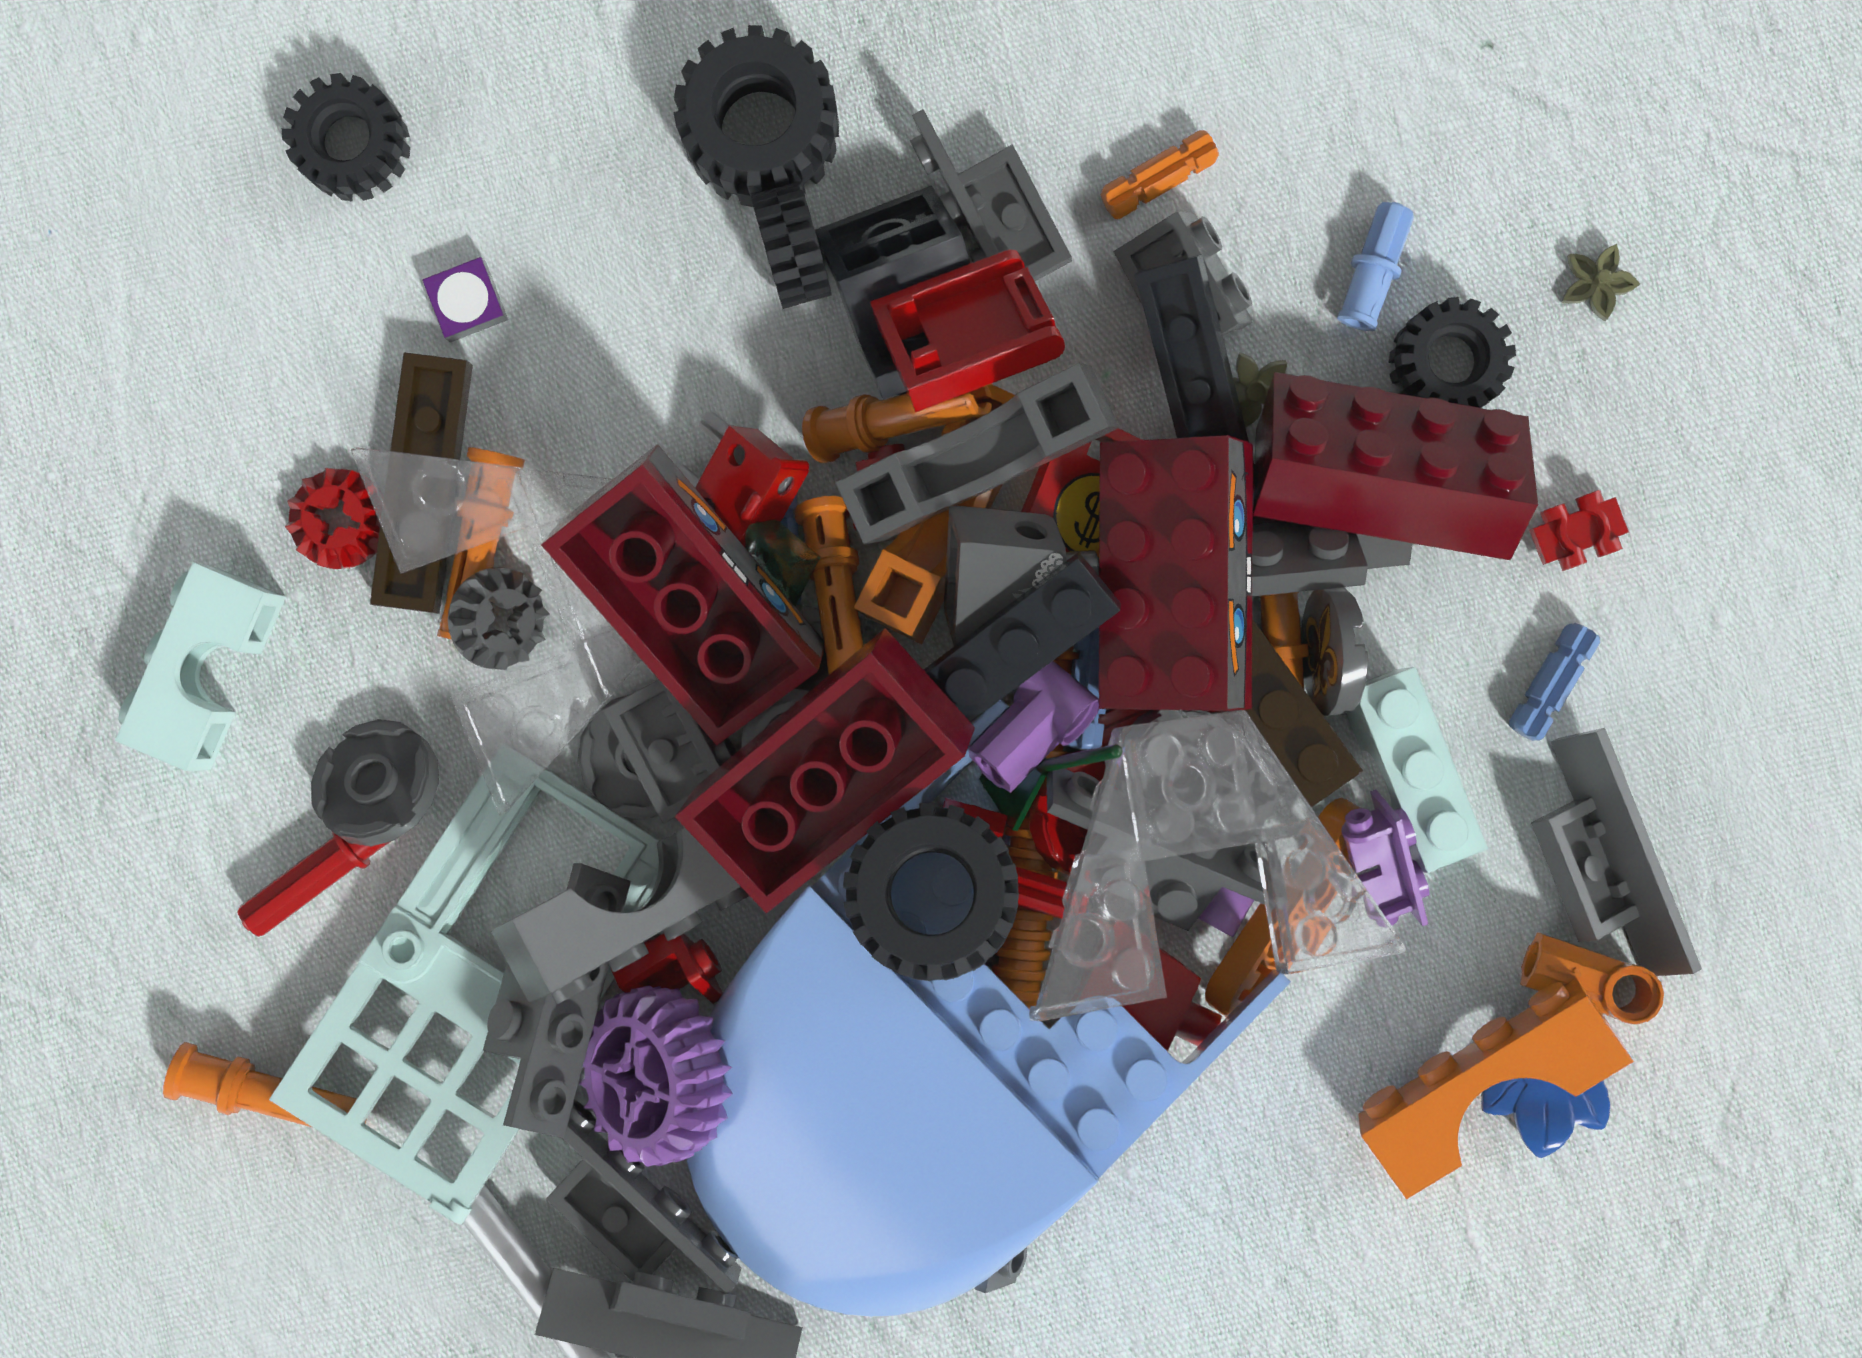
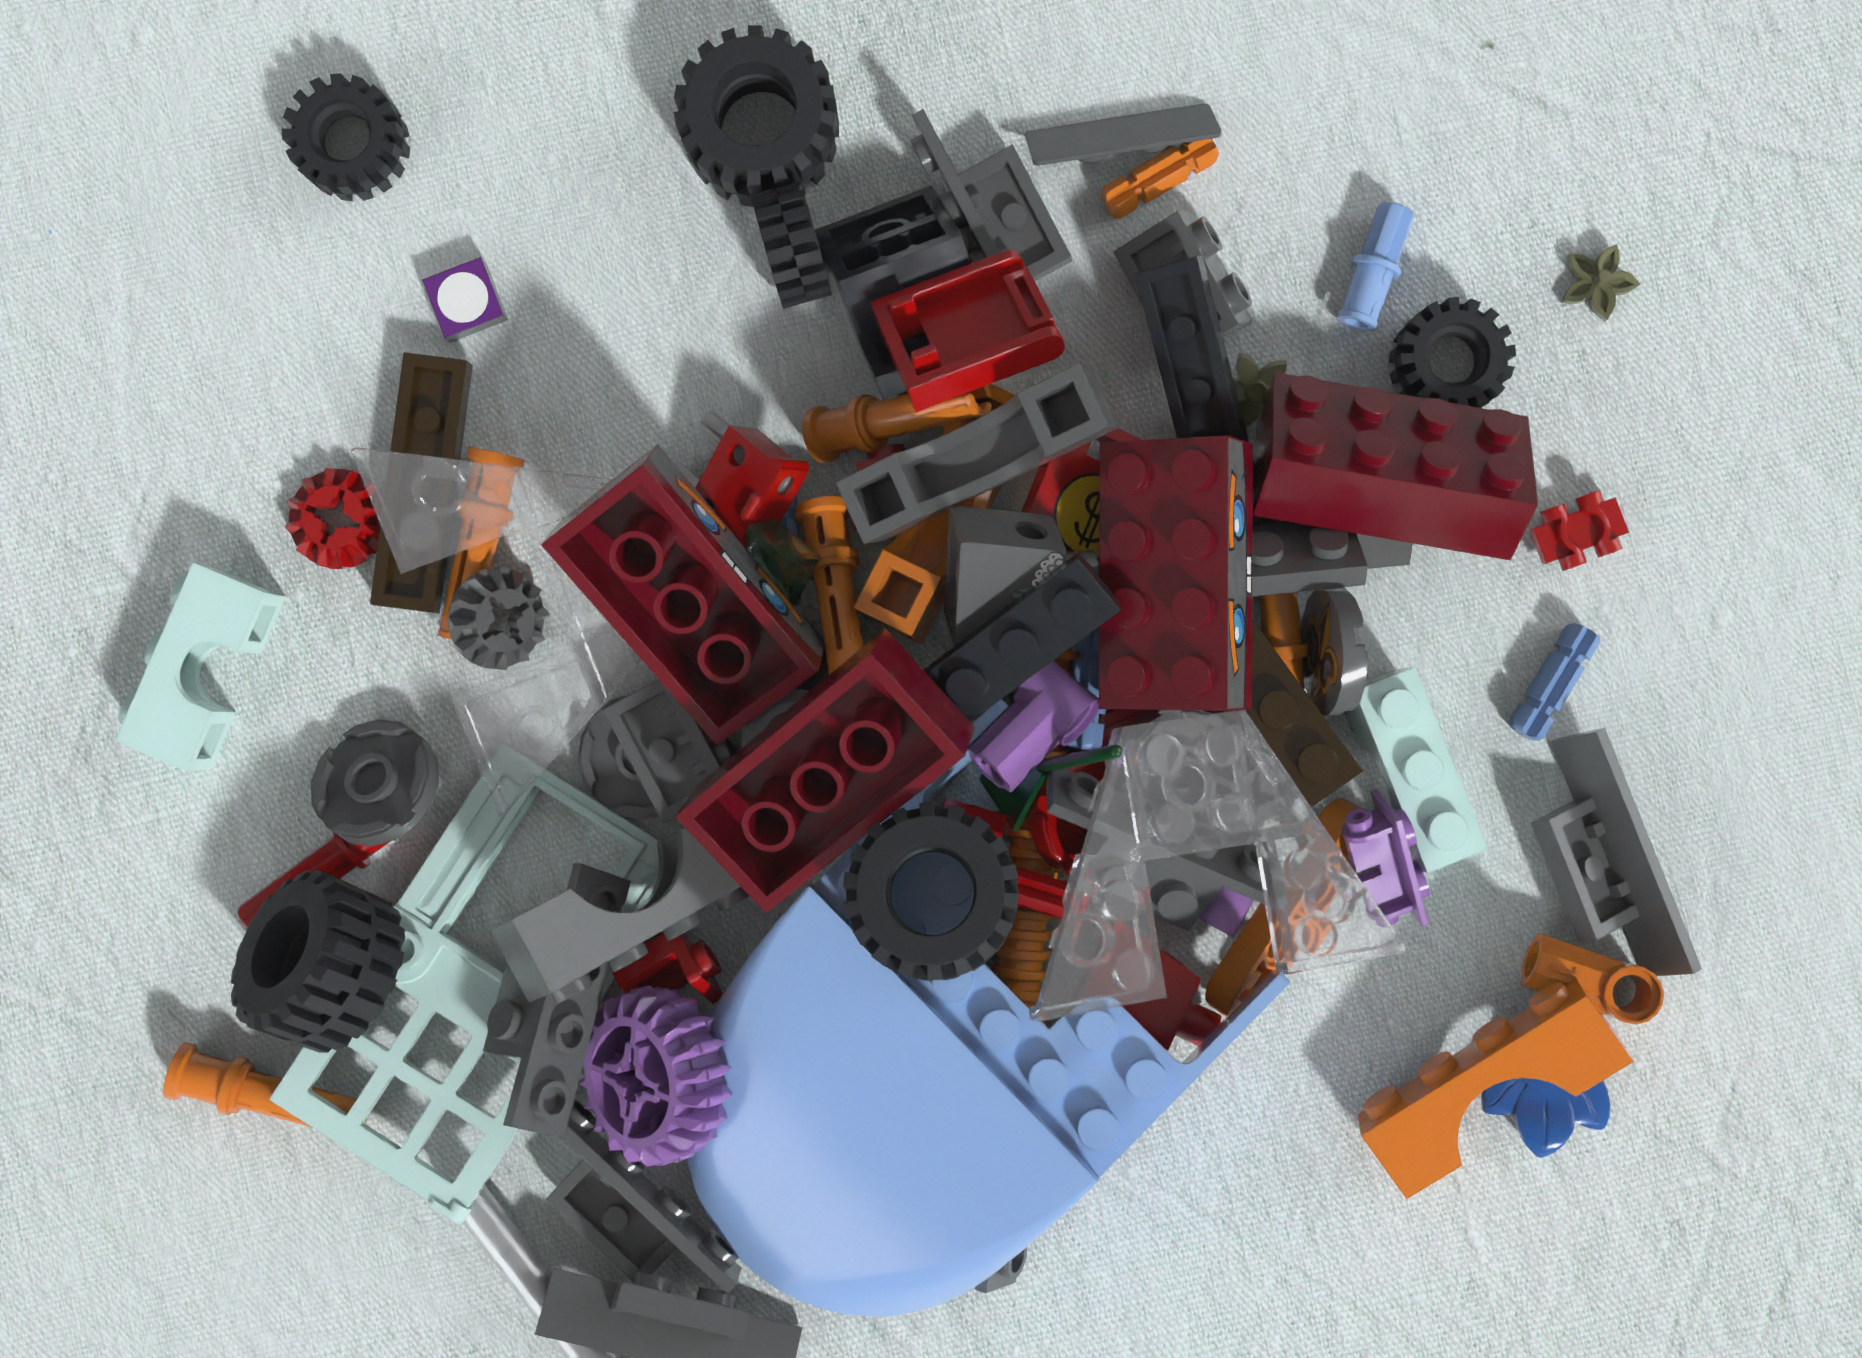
(317, 962): none -> black tyre
(1142, 131): none -> dark grey piece

